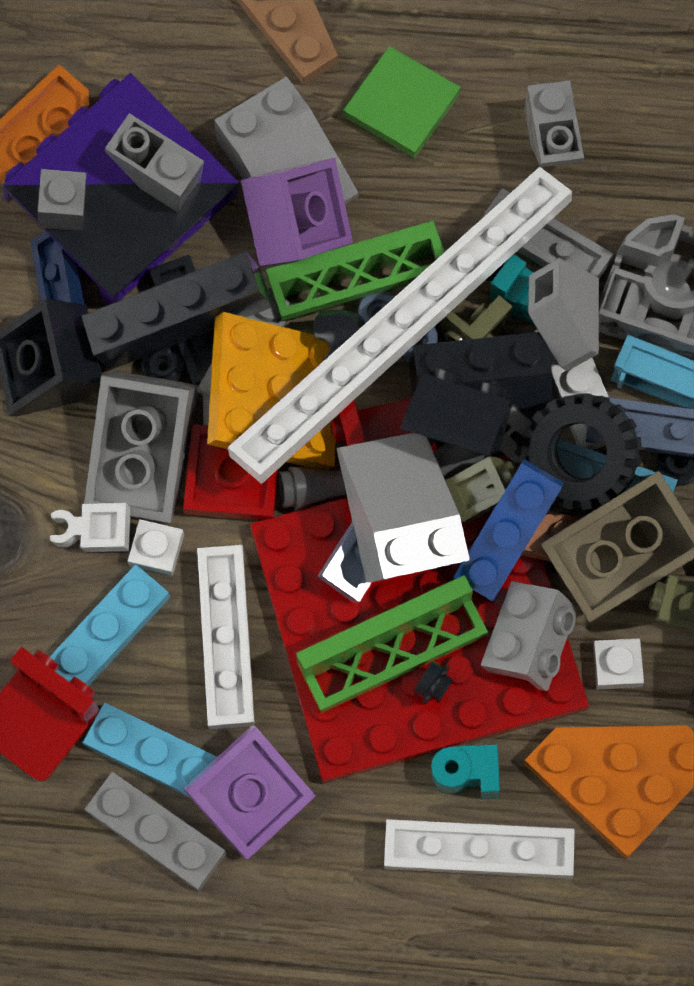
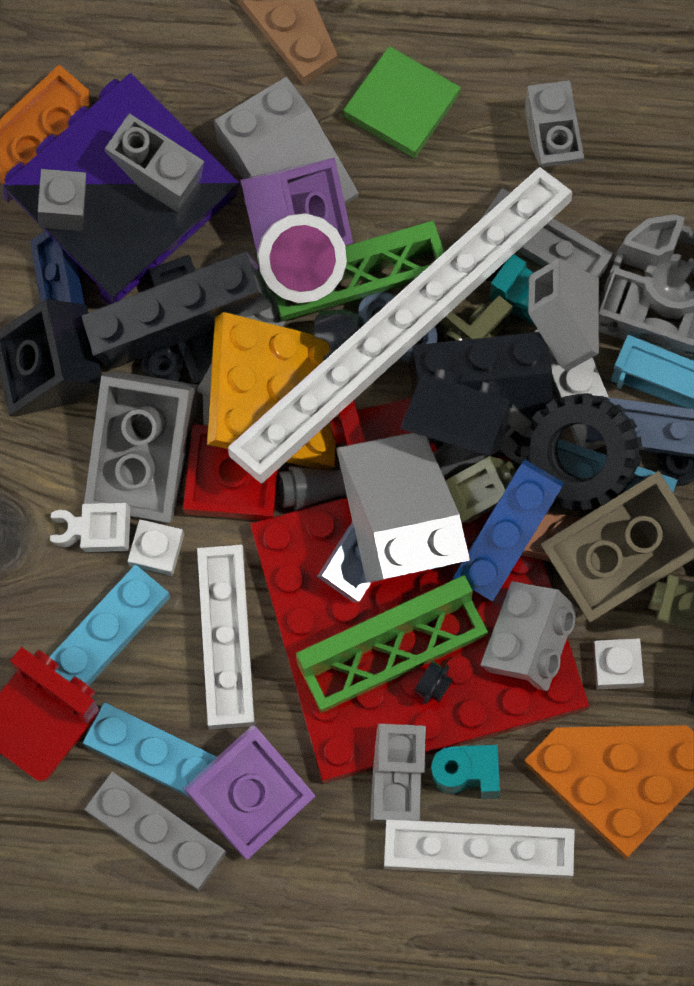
(301, 258): none -> tile
(397, 772): none -> light grey slope

